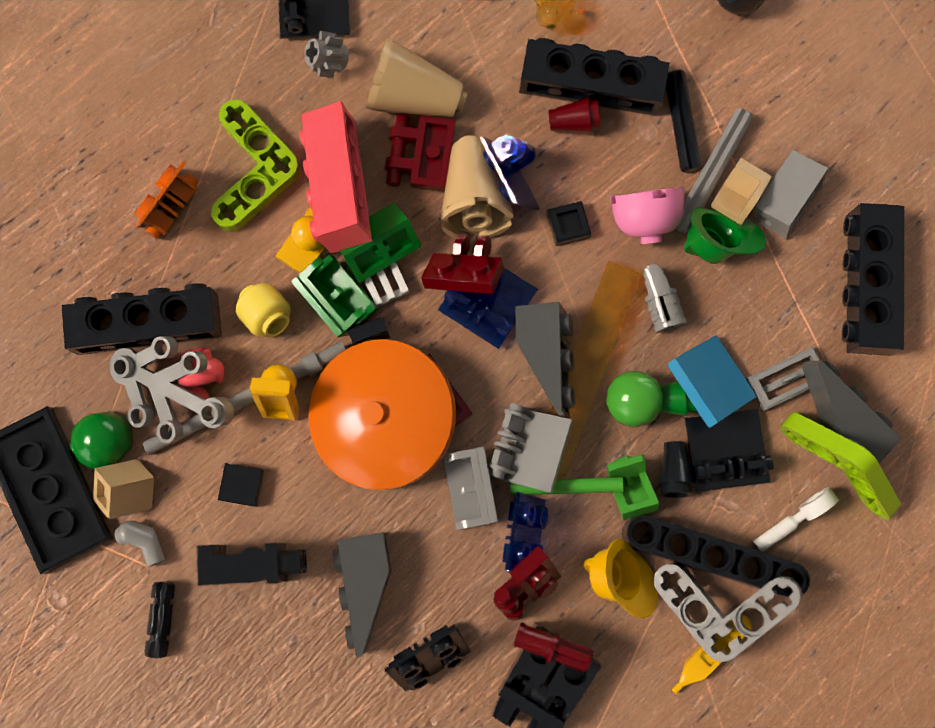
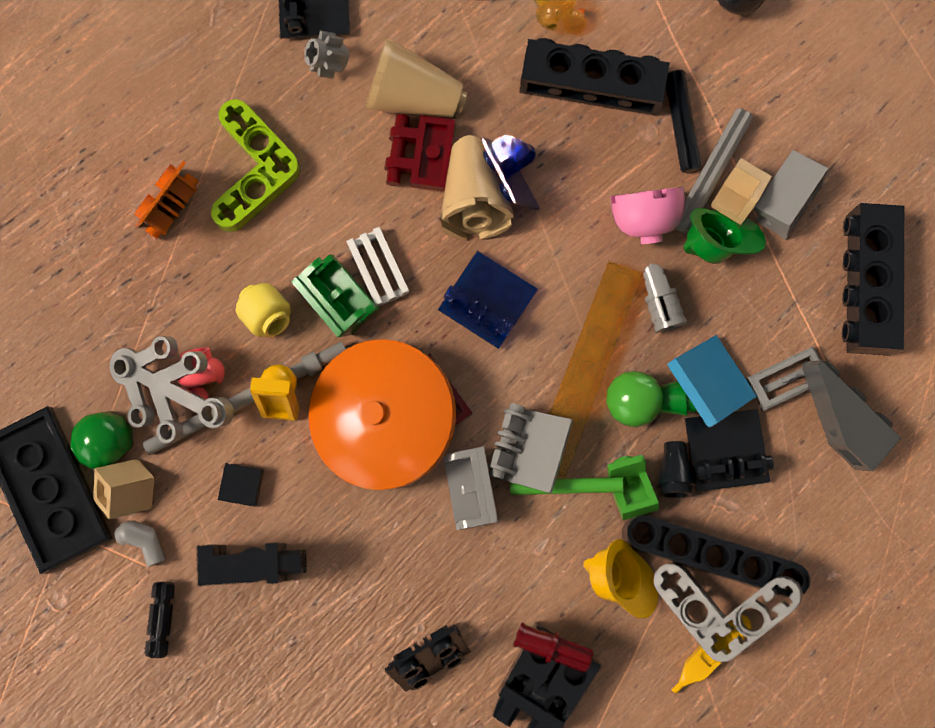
(83, 319): black brick -> none
(300, 247): yellow tile -> none
(335, 178): coral brick -> none
(365, 576): dark grey slope -> none
(369, 331): black tile -> none
(390, 242): green hinge -> none
(464, 271): dark red hinge -> none
(528, 520): clear blue hinge -> none
(530, 580): dark red plate -> none
(543, 339): dark grey slope -> none
(568, 223): black tile -> none
(576, 117): dark red cone -> none
(809, 510): white piece -> none
(856, 462): lime beam -> none

